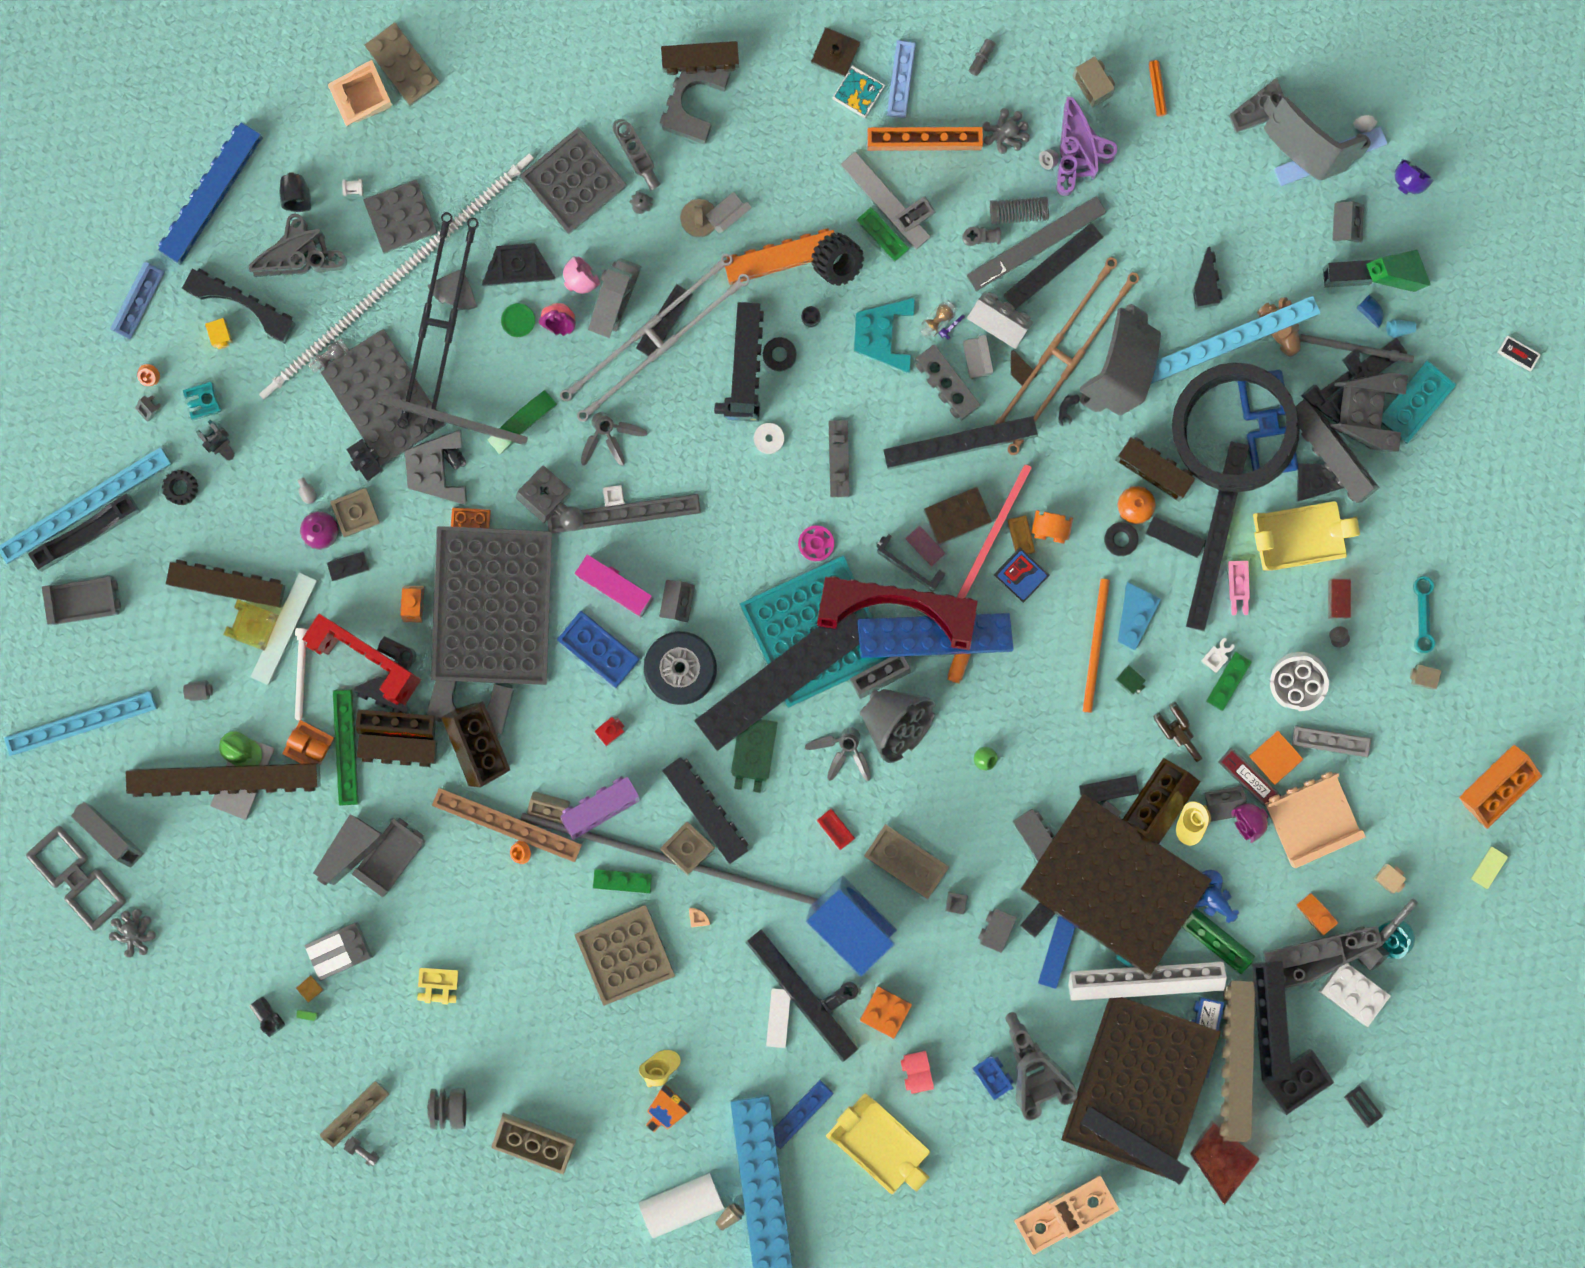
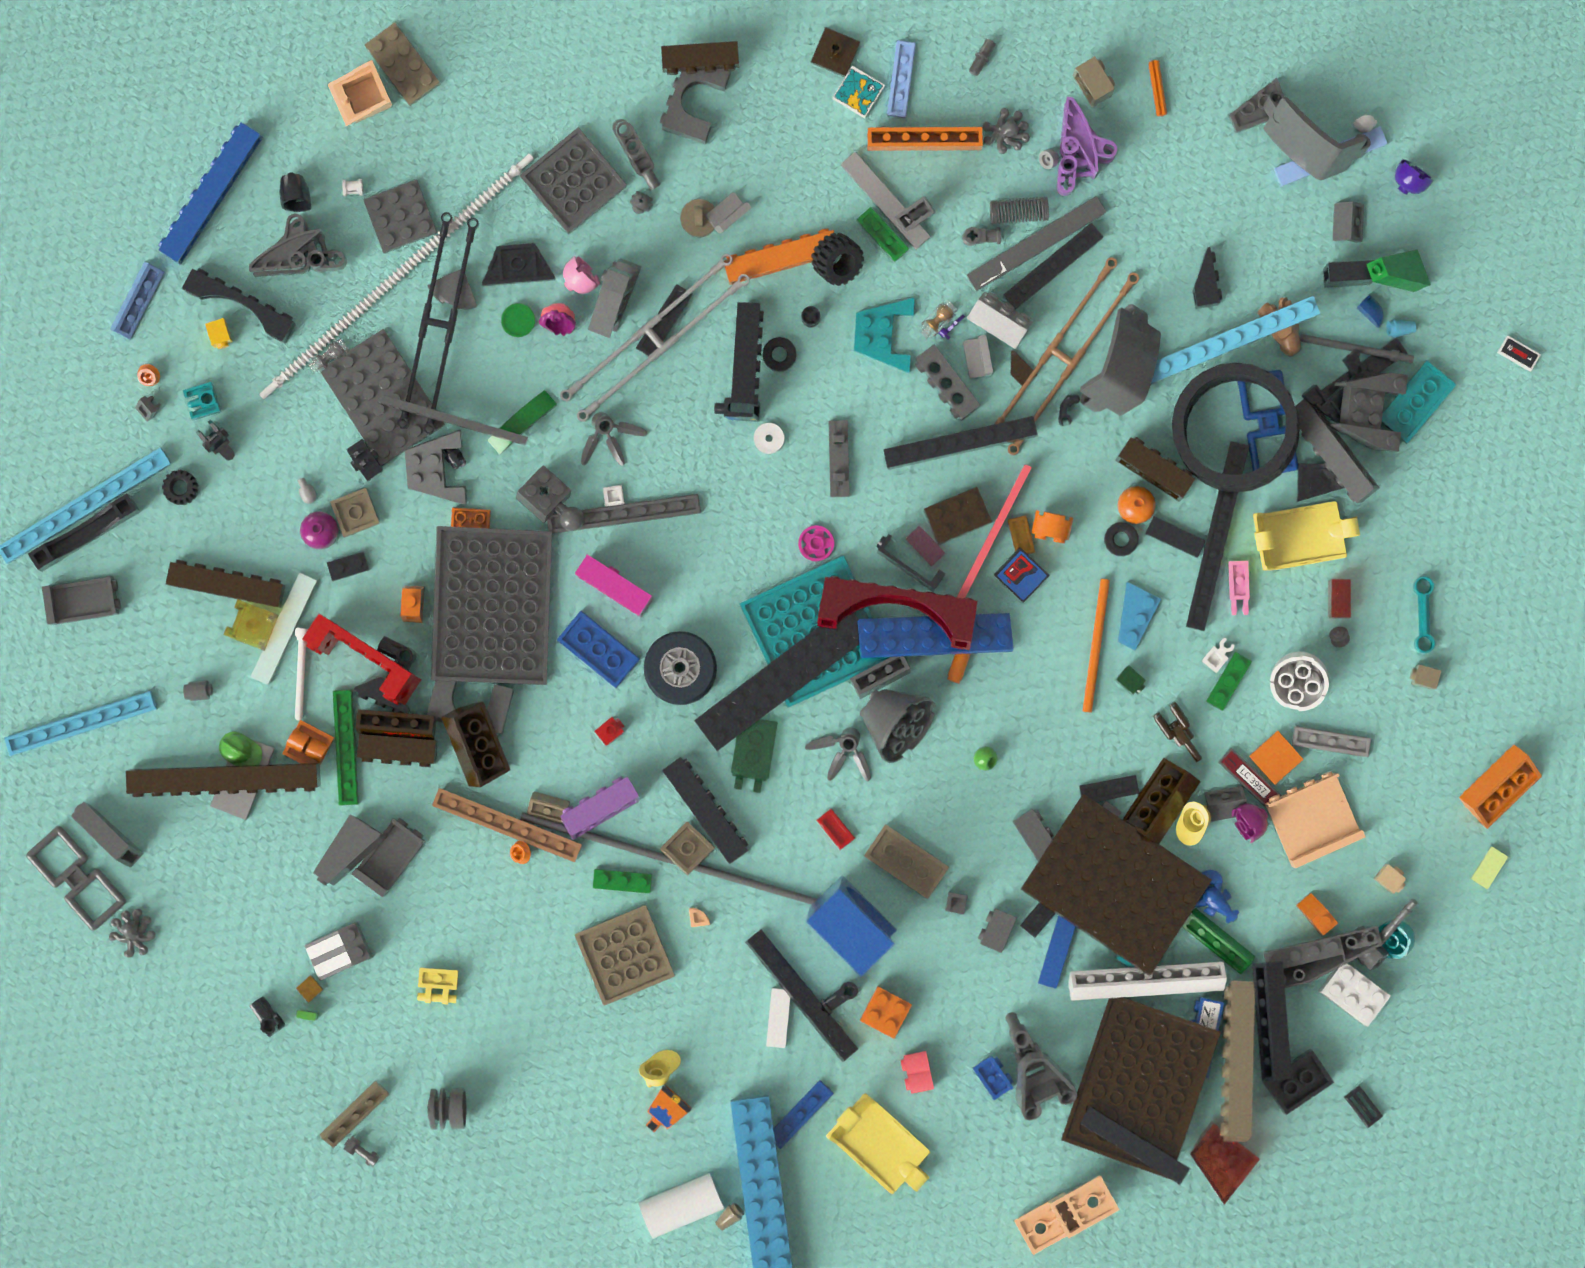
(533, 1143): dark tan brick -> none
(677, 600): dark grey panel -> none

